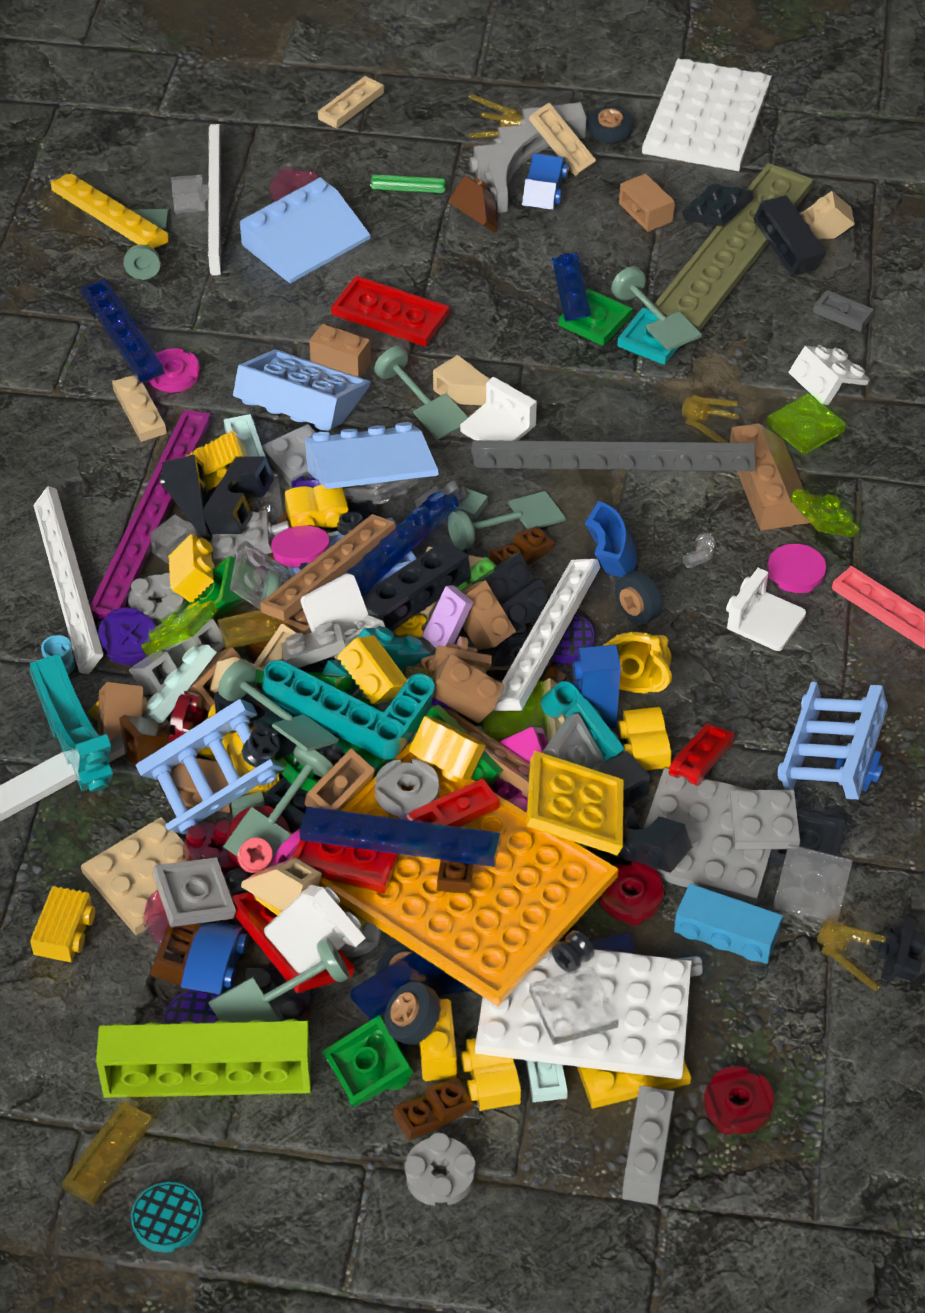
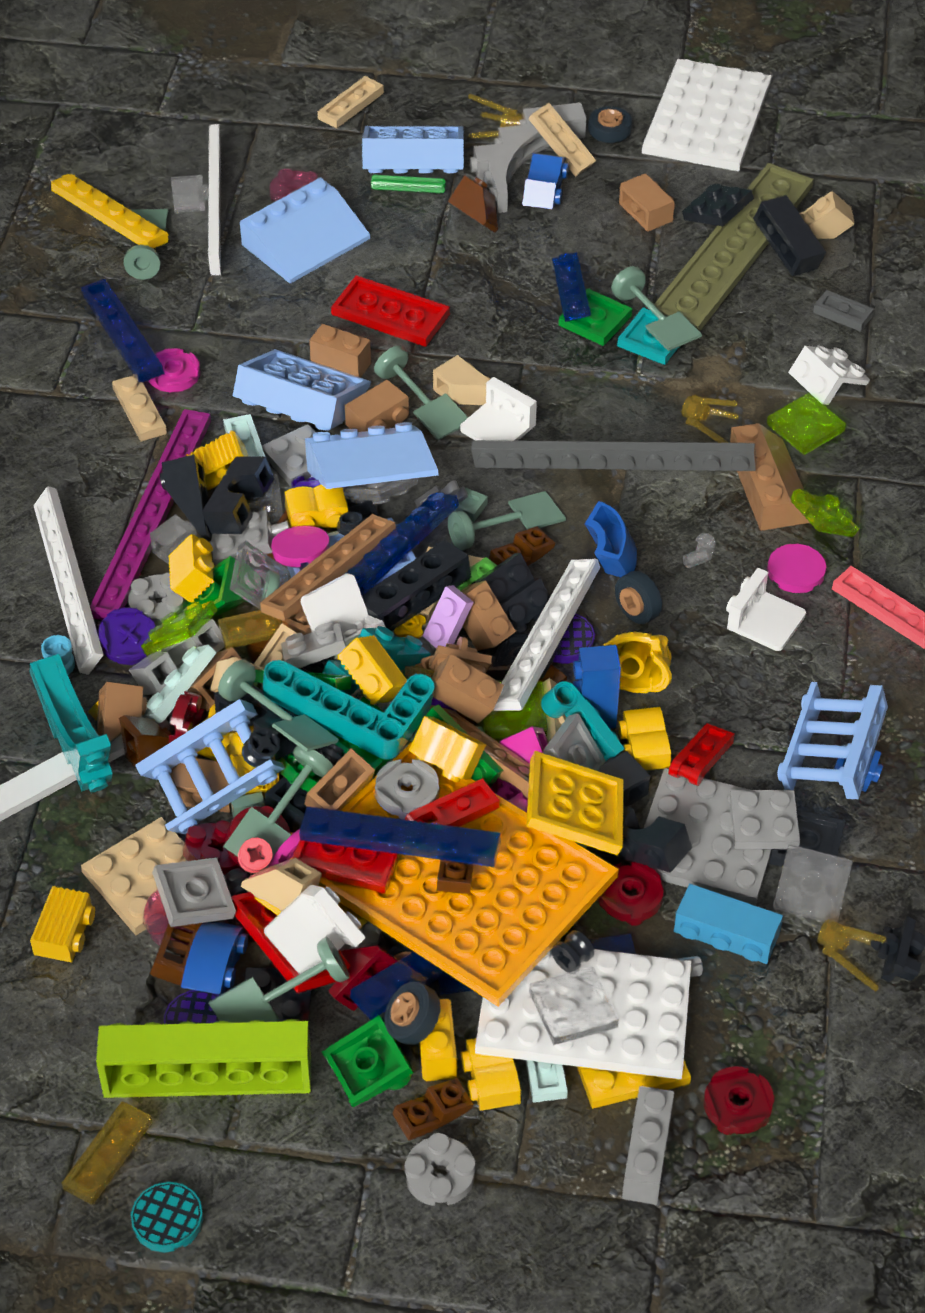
(364, 964): none -> dark red slope
(379, 406): none -> medium nougat brick
(412, 148): none -> light blue slope

